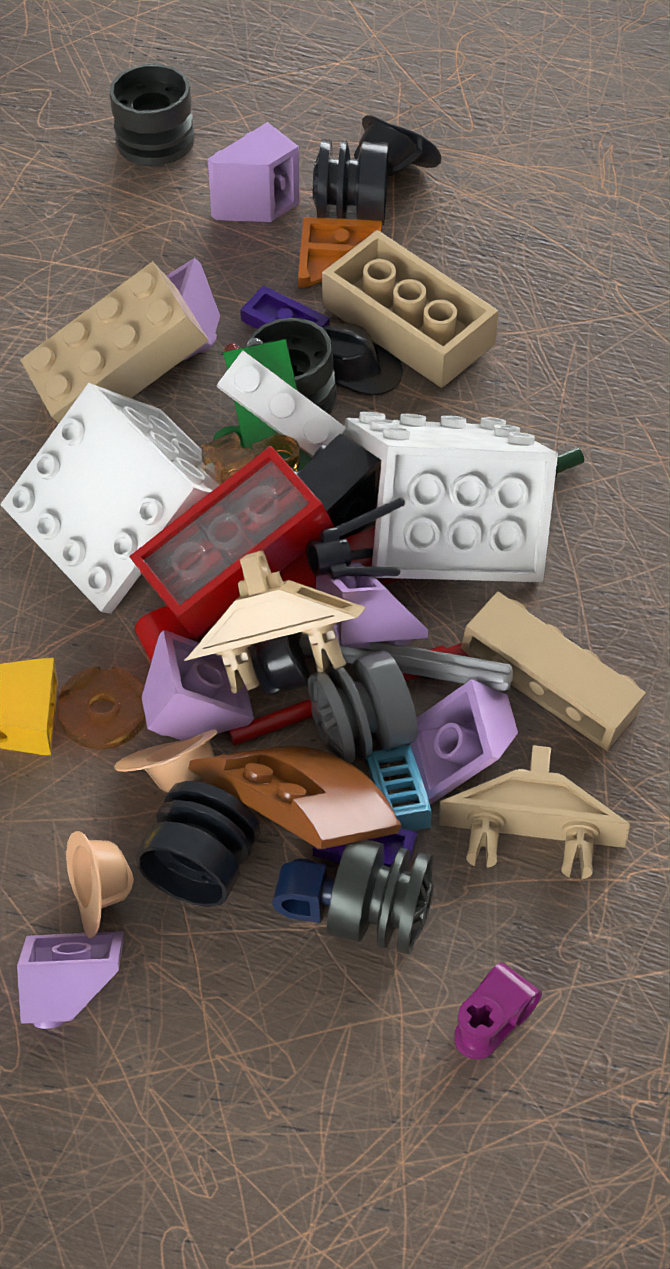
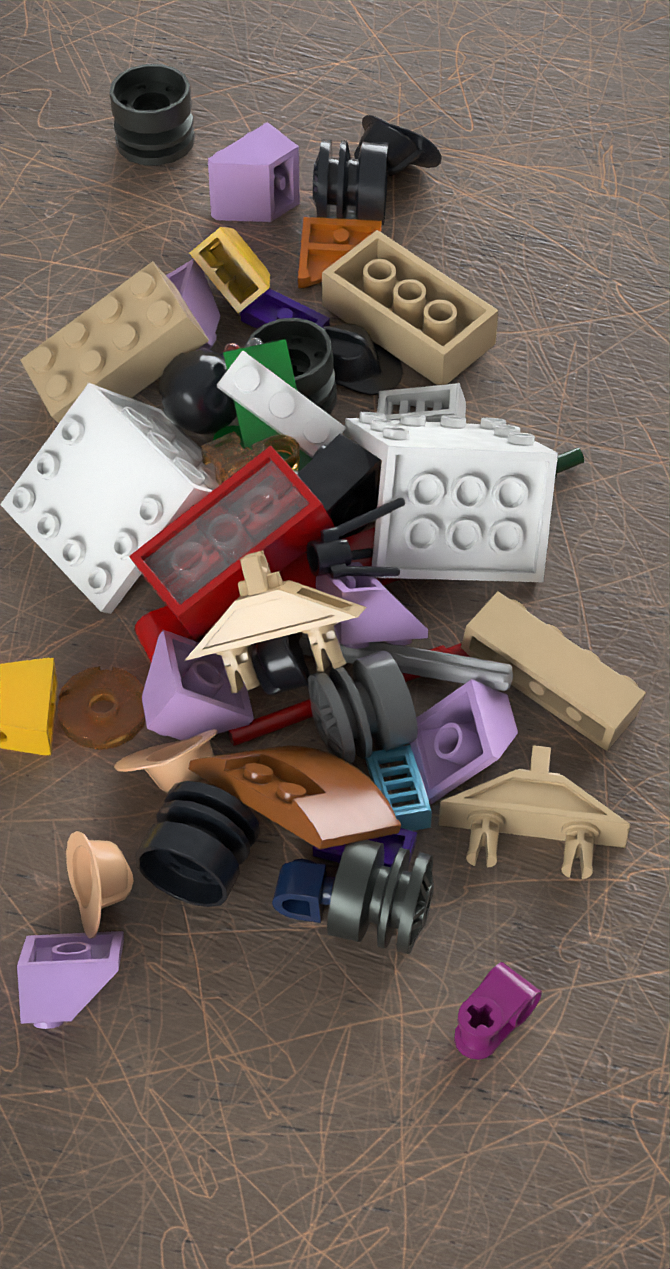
(192, 392): none -> black cylinder
(232, 267): none -> yellow torso
(444, 399): none -> white slope

